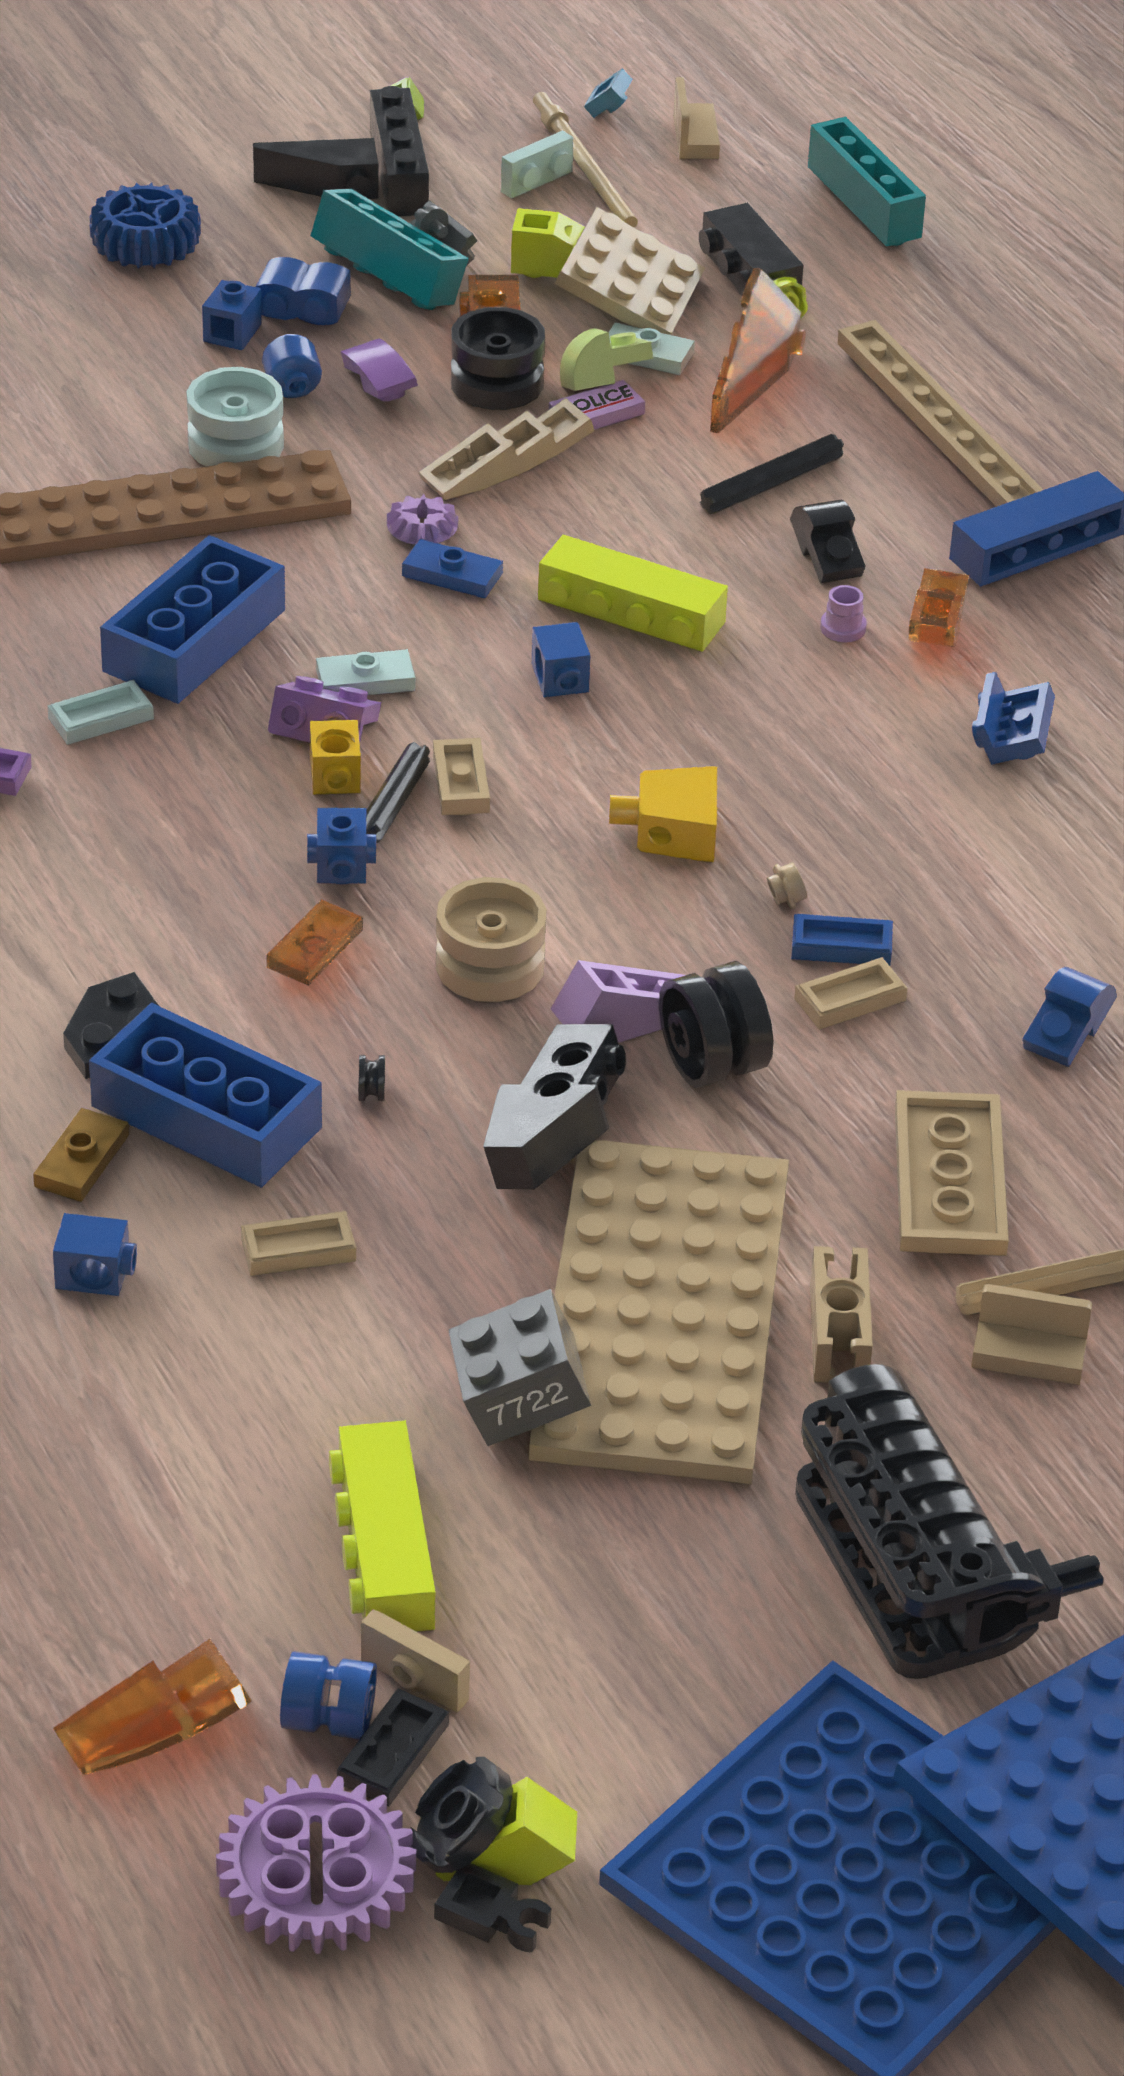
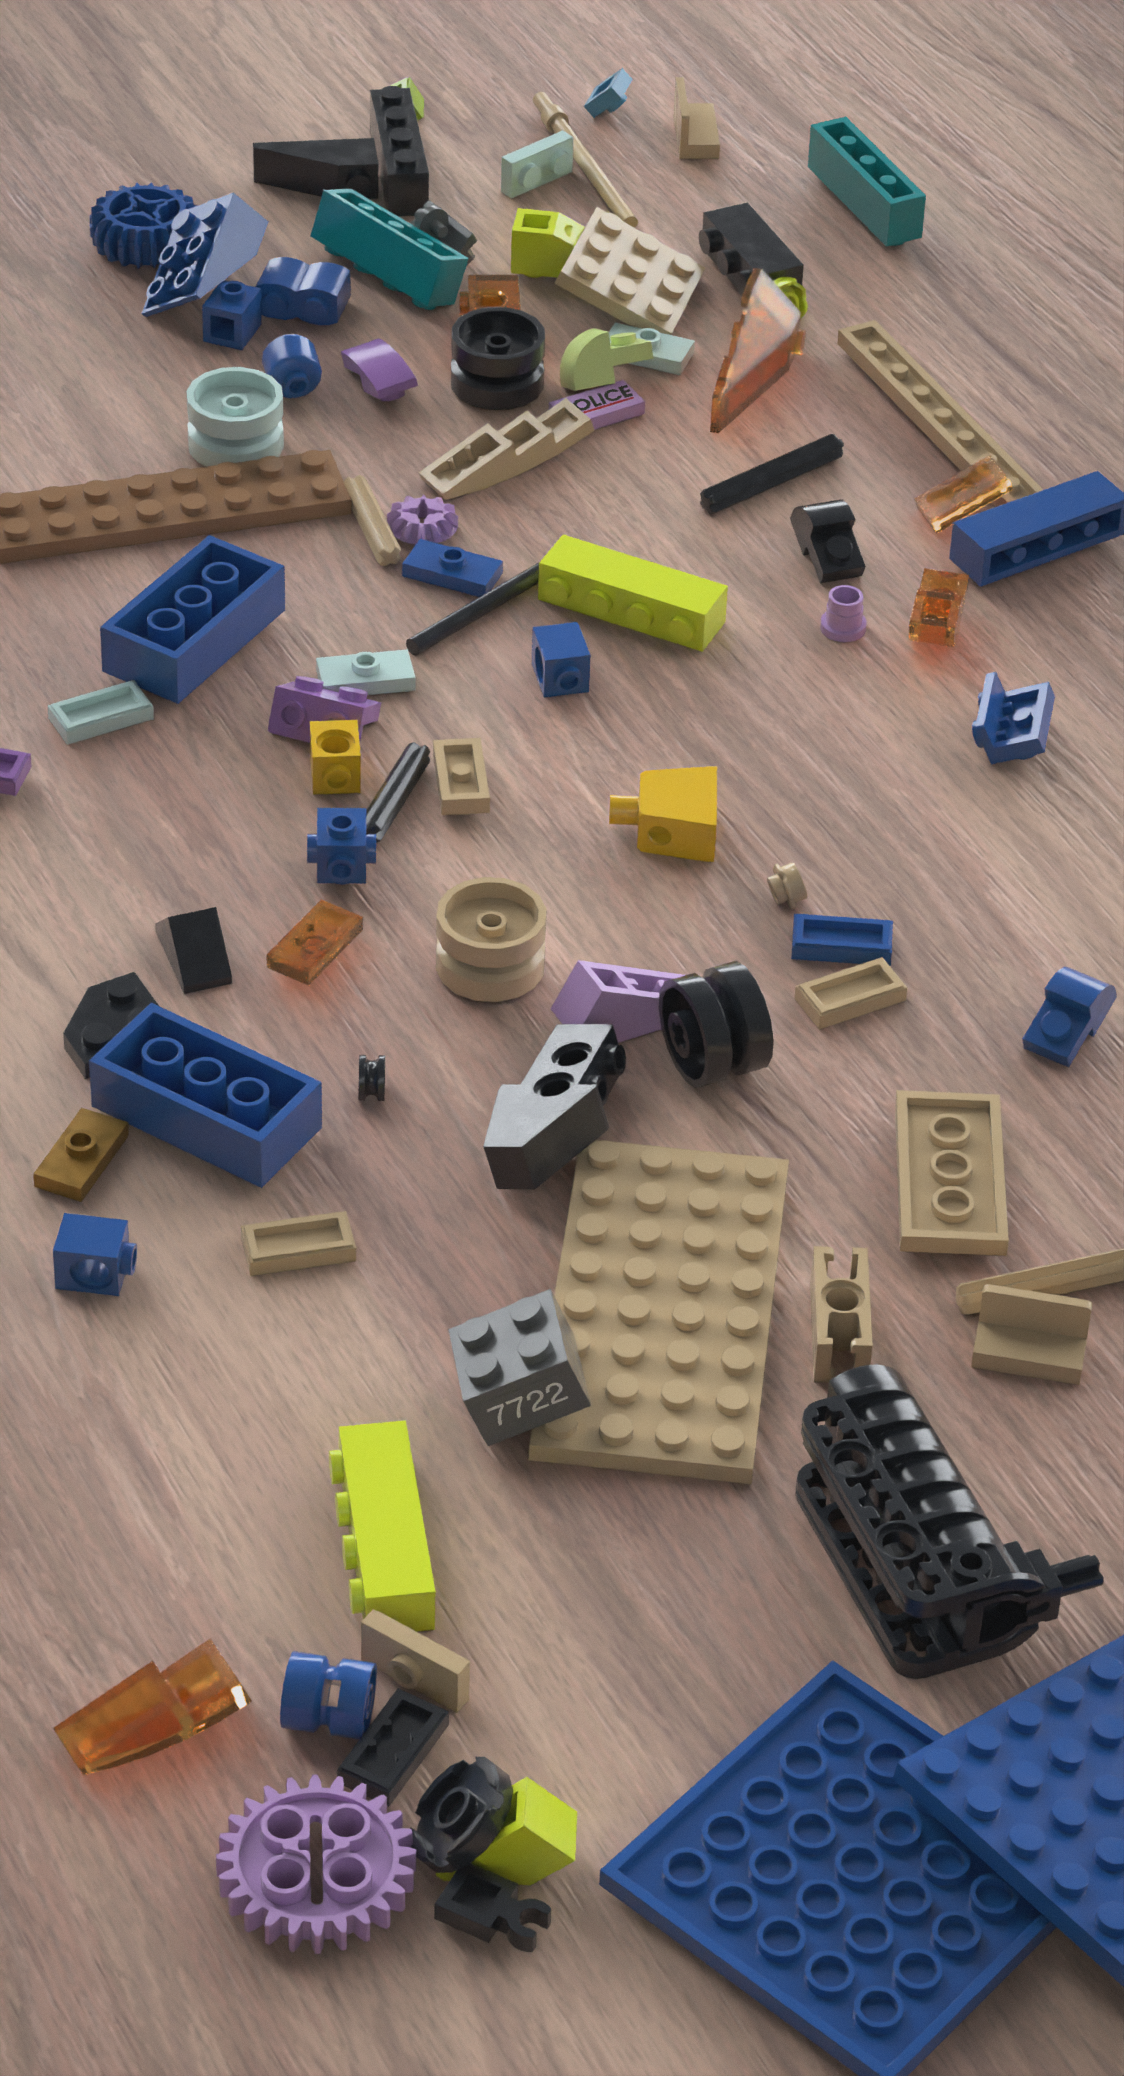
(195, 949): none -> black slope
(204, 251): none -> slope
(372, 521): none -> tan axle
(473, 610): none -> black bar
(963, 494): none -> clear orange plate

